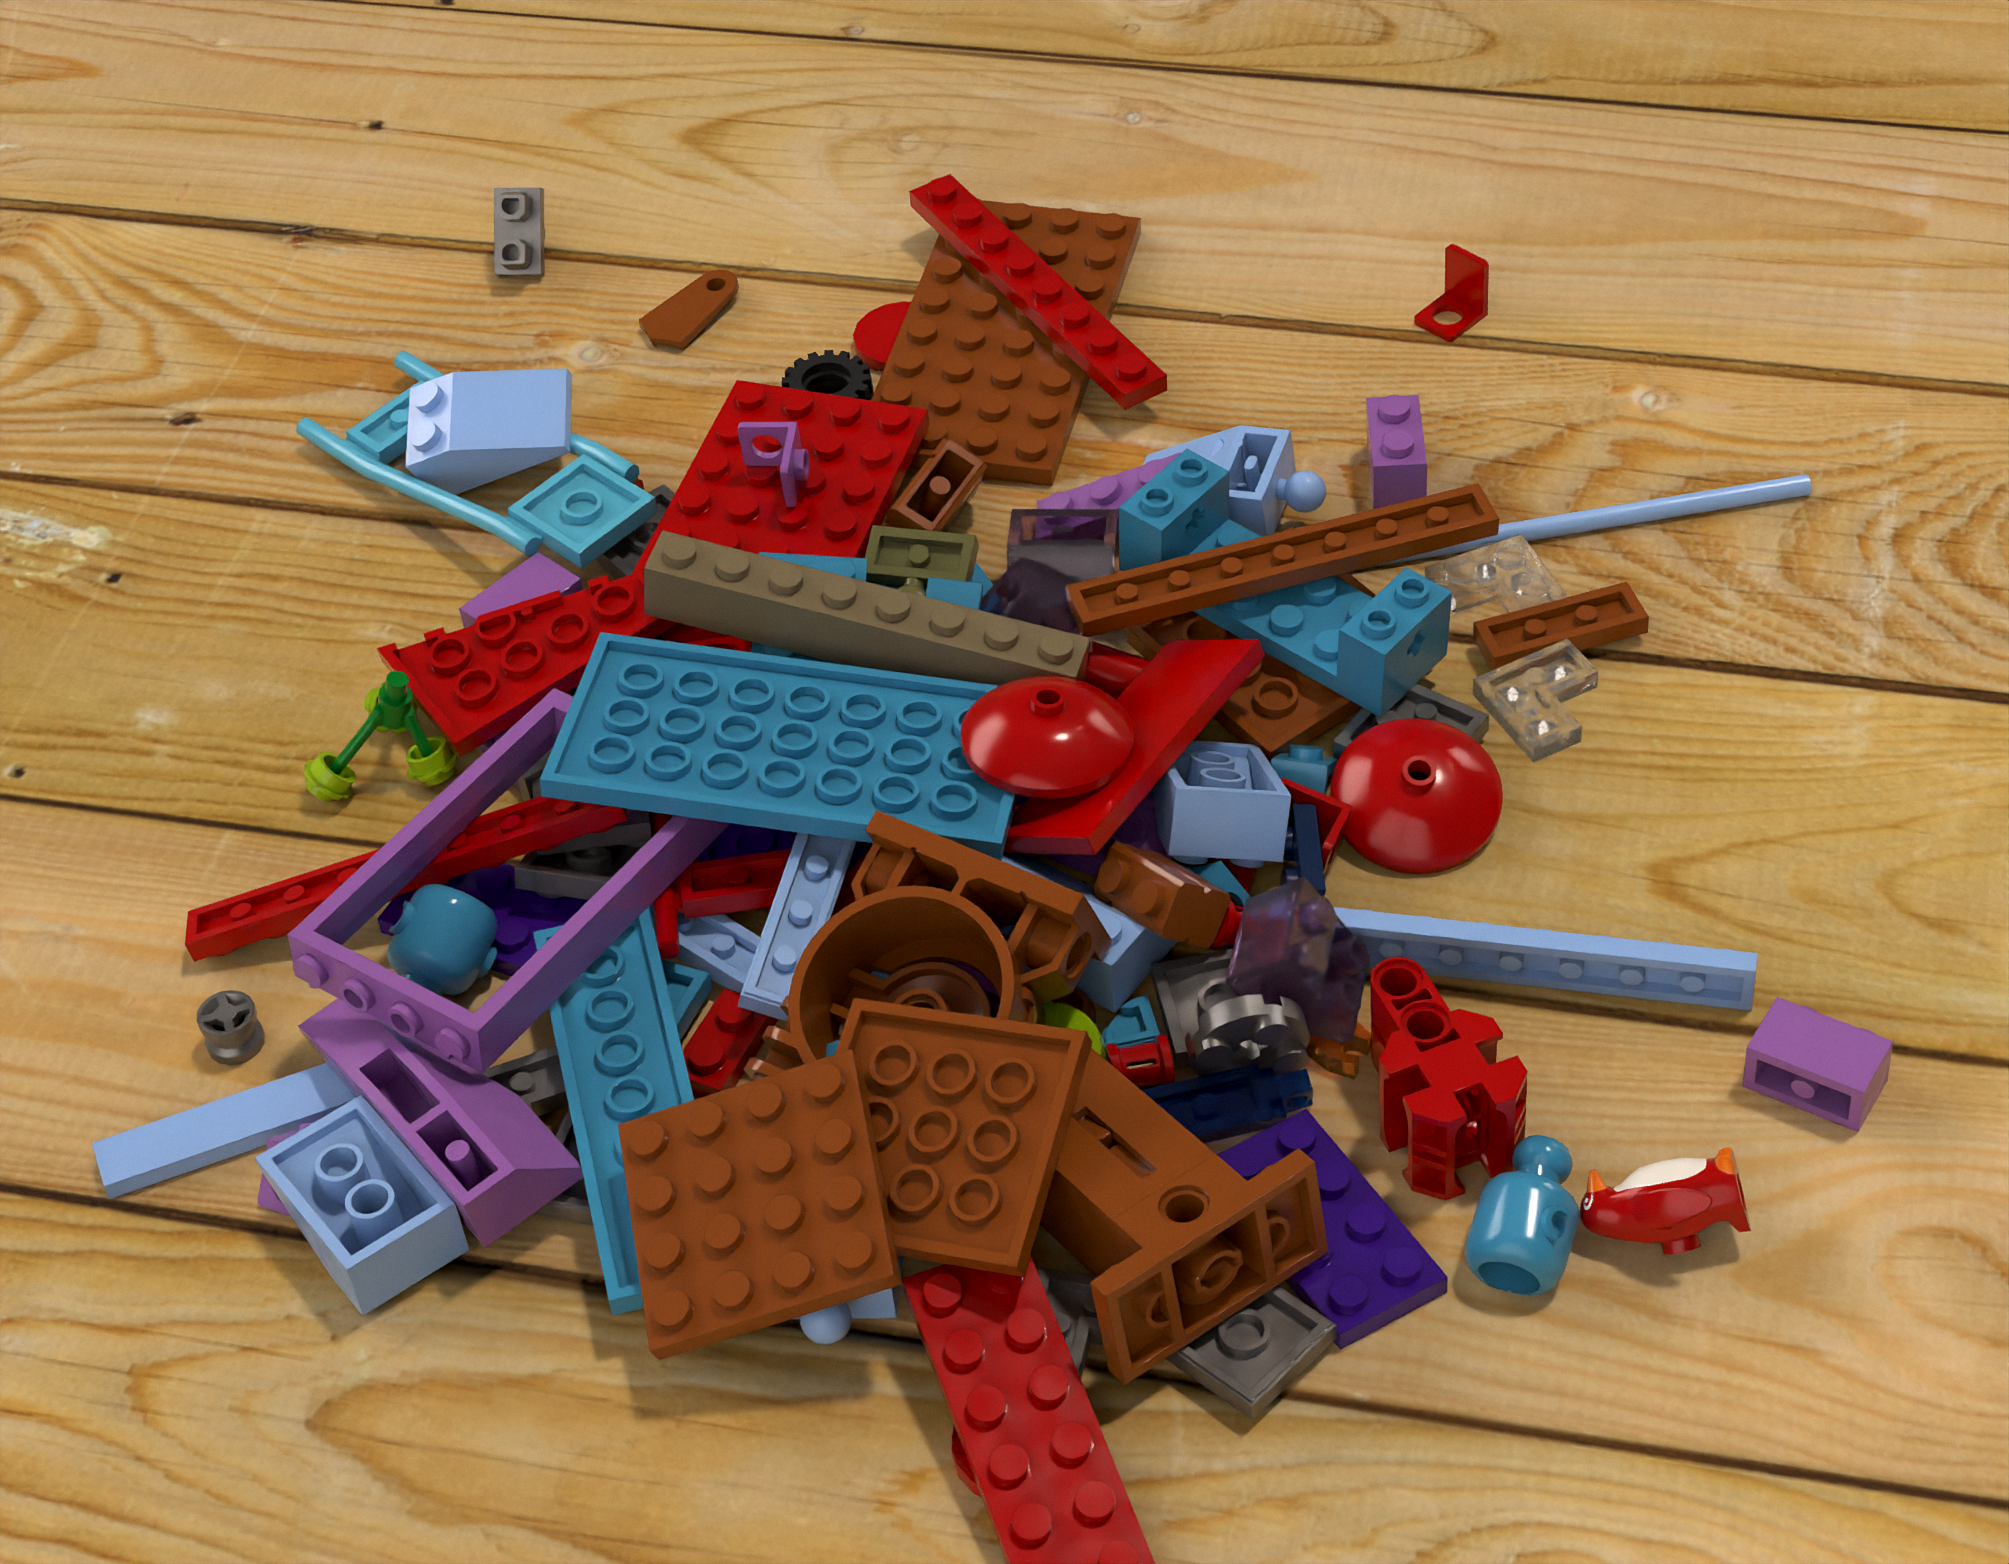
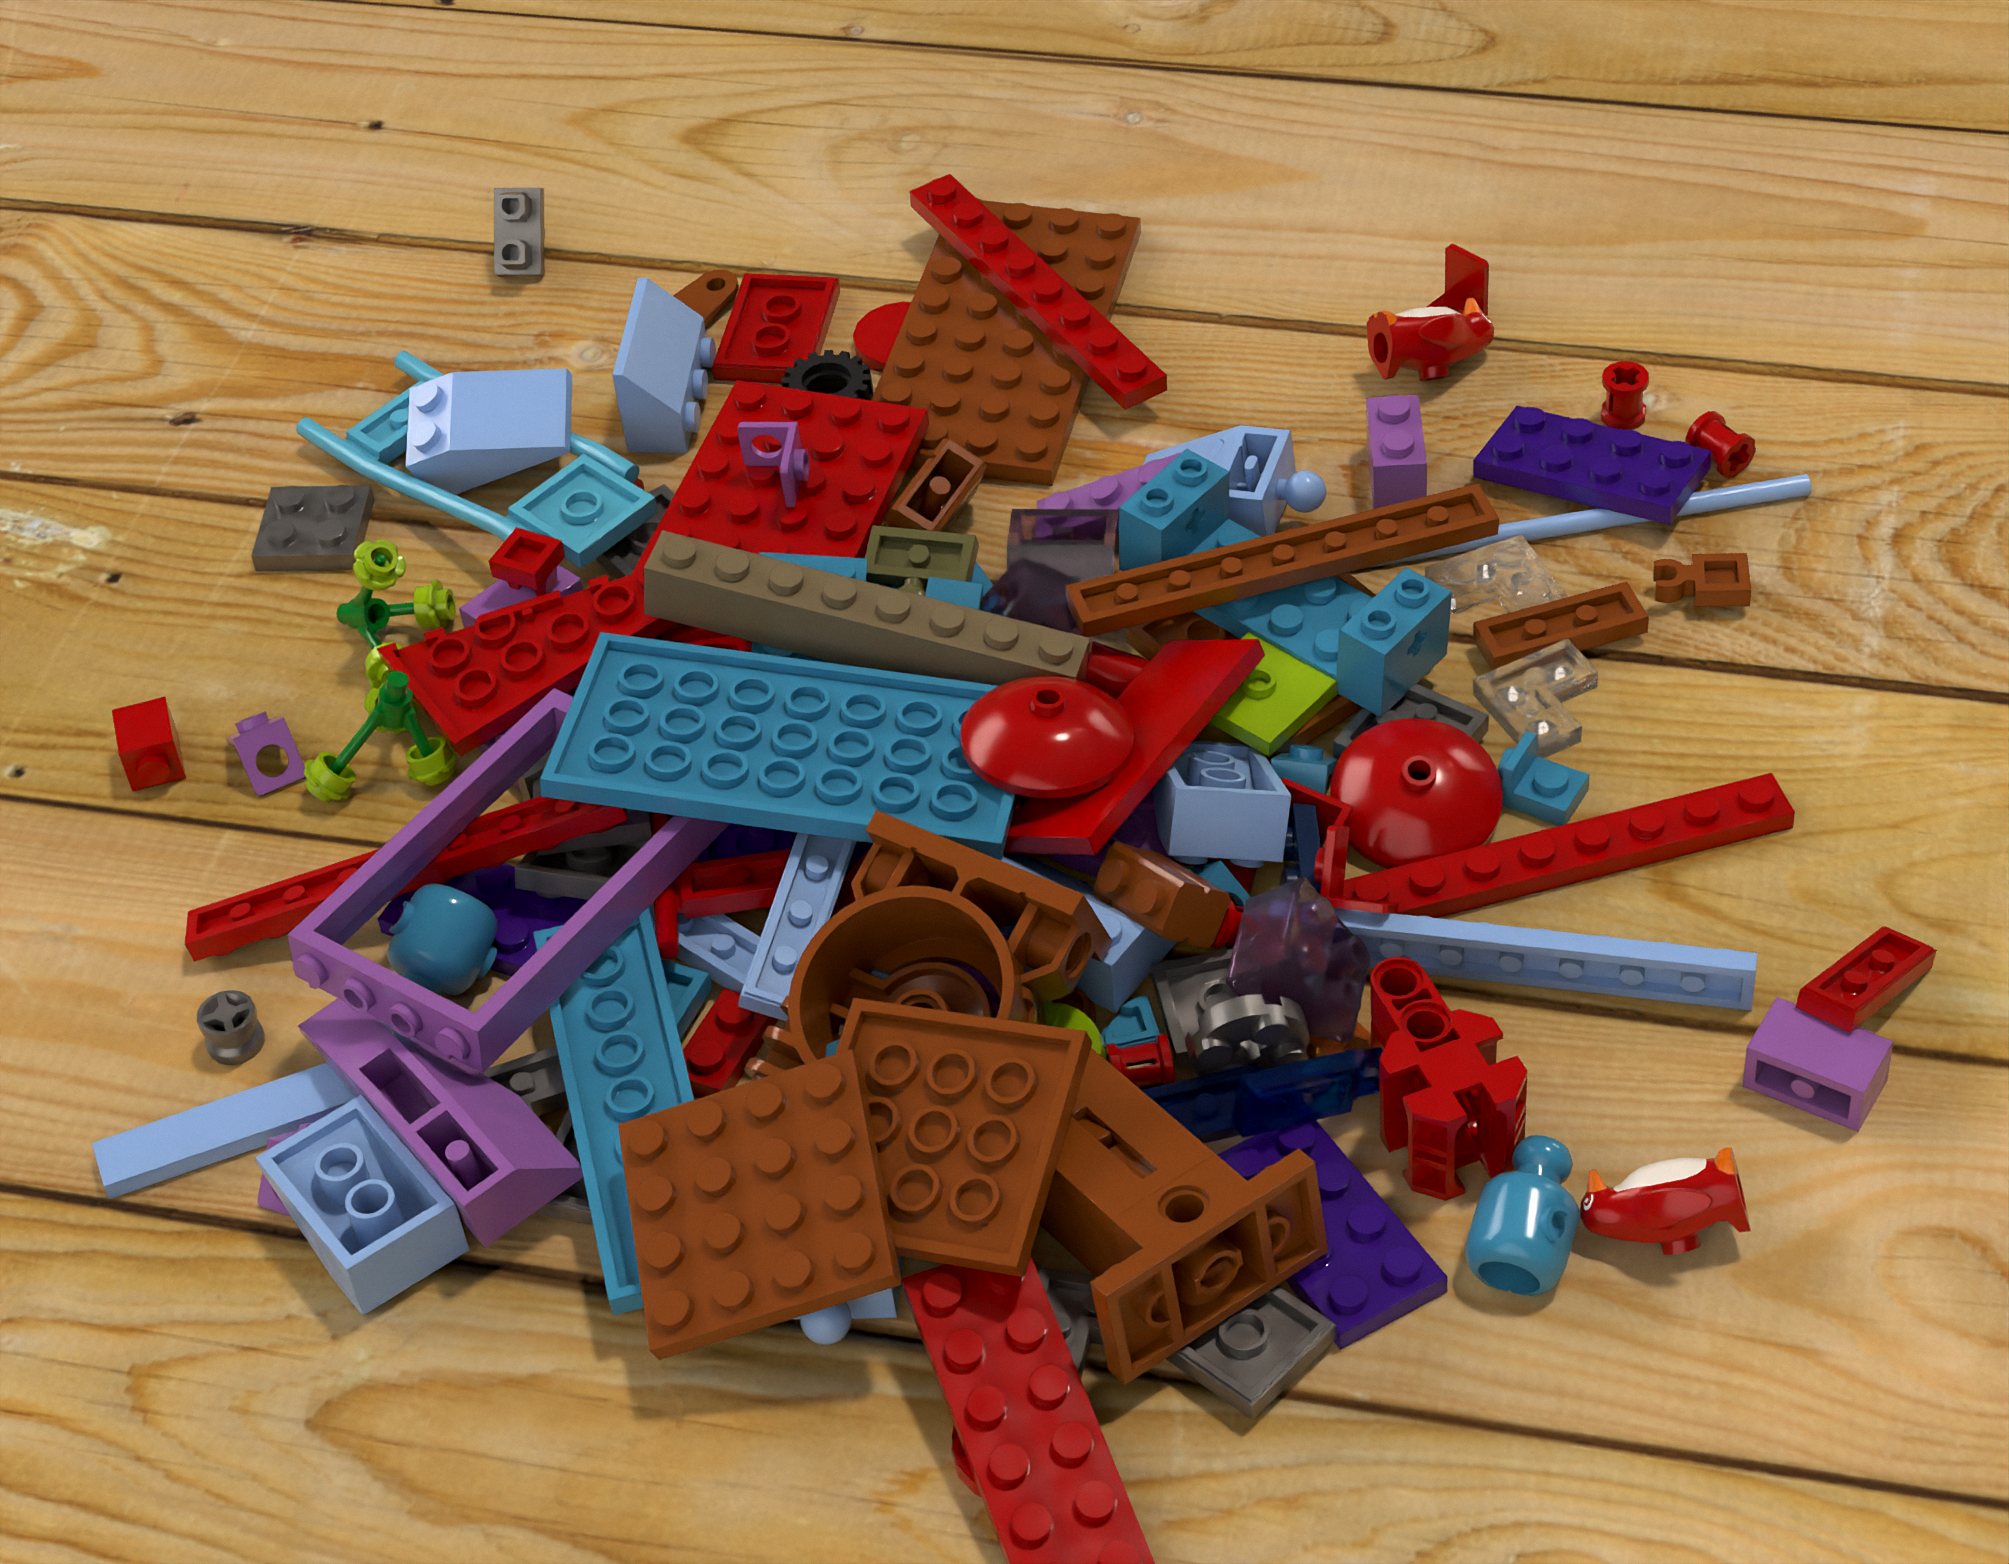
(148, 744): none -> red brick
(259, 732): none -> medium lavender bracket
(312, 527): none -> flat silver plate
(377, 569): none -> lime plant
(528, 561): none -> red tile
(661, 371): none -> light blue slope
(774, 325): none -> red tile
(1274, 700): none -> lime plate
(1304, 1090): none -> clear blue hinge
(1330, 872): none -> red bracket
(1427, 339): none -> red animal
(1540, 785): none -> dark azure bracket
(1581, 850): none -> red plate
(1593, 464): none -> dark purple plate
(1624, 395): none -> red bush
(1710, 579): none -> dark orange plate
(1728, 449): none -> red bush
(1866, 978): none -> red tile

